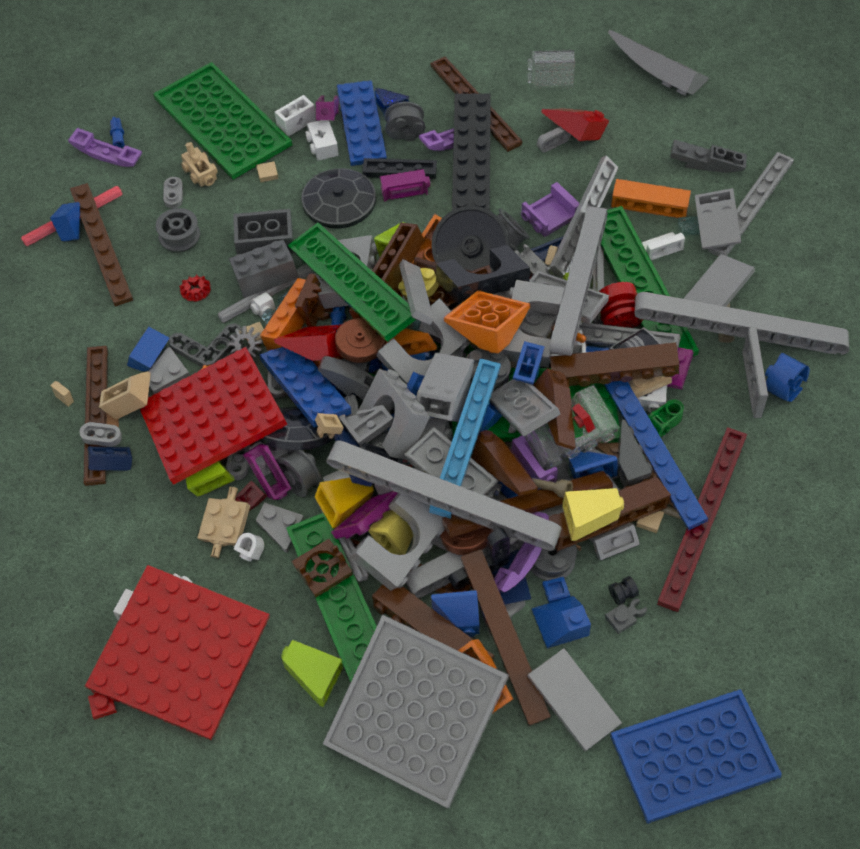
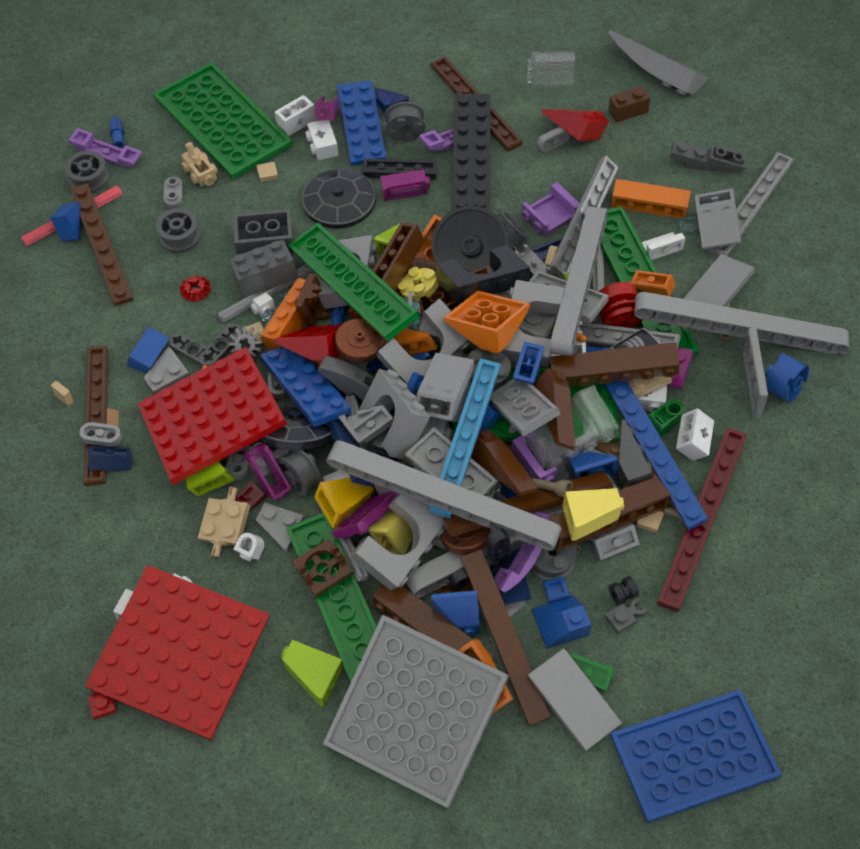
(87, 168): none -> dark grey wheel
(126, 395): tan slope -> none
(328, 424): tan tile -> none
(416, 292): light grey tile -> none
(582, 418): red plate -> none
(597, 673): none -> green plate
(629, 104): none -> reddish brown brick
(654, 282): none -> orange slope
(695, 434): none -> white brick

